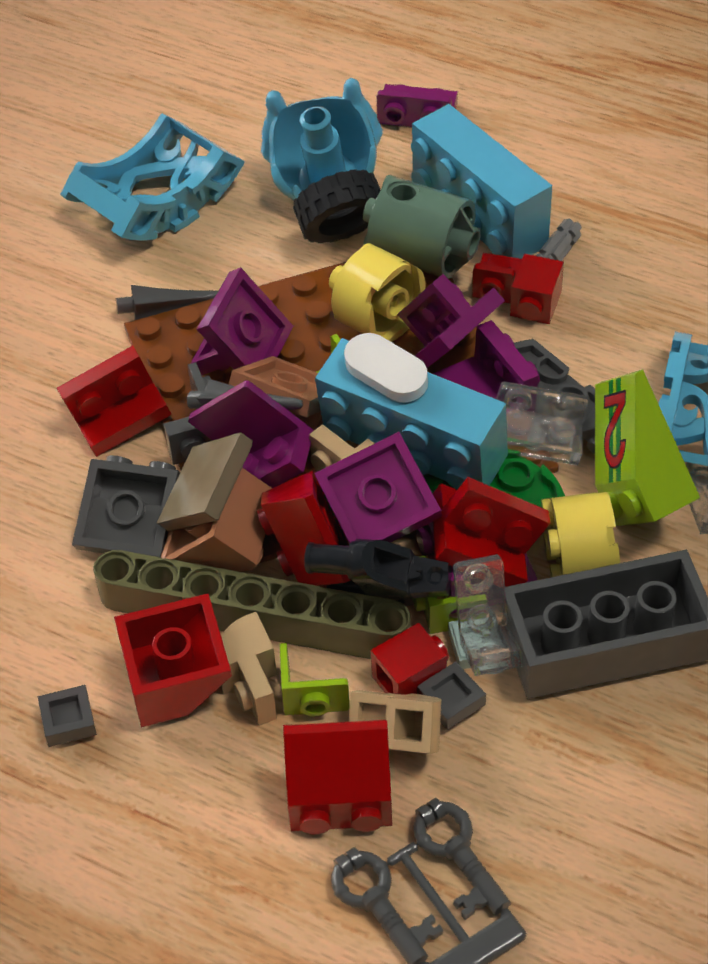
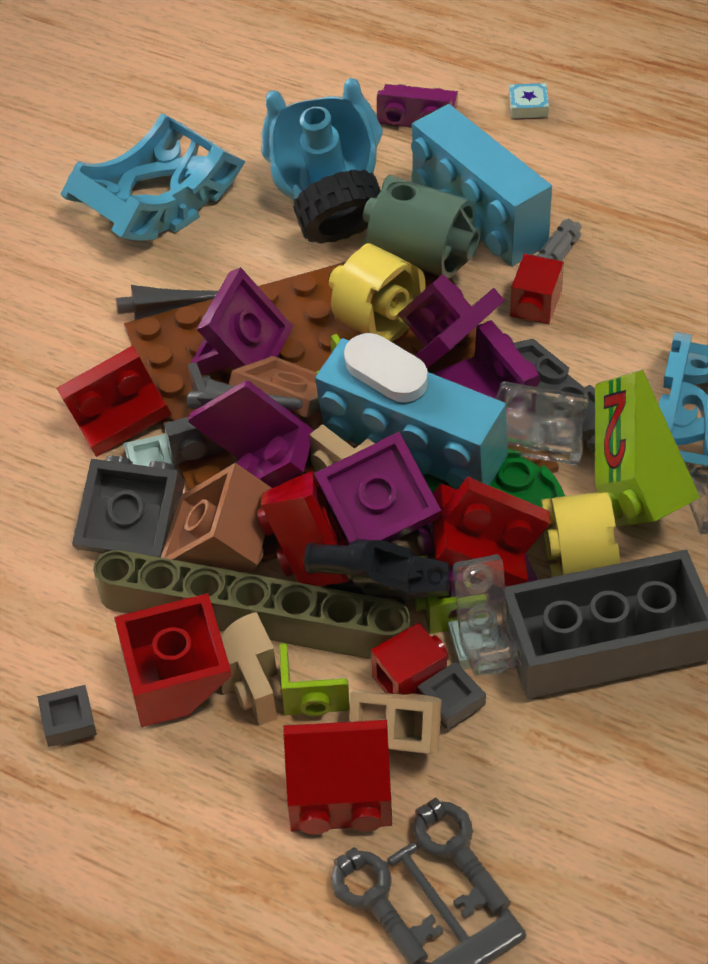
(147, 450): none -> light aqua tile
(205, 482): dark tan tile -> none
(494, 272): red bracket -> none
(528, 100): none -> light aqua tile

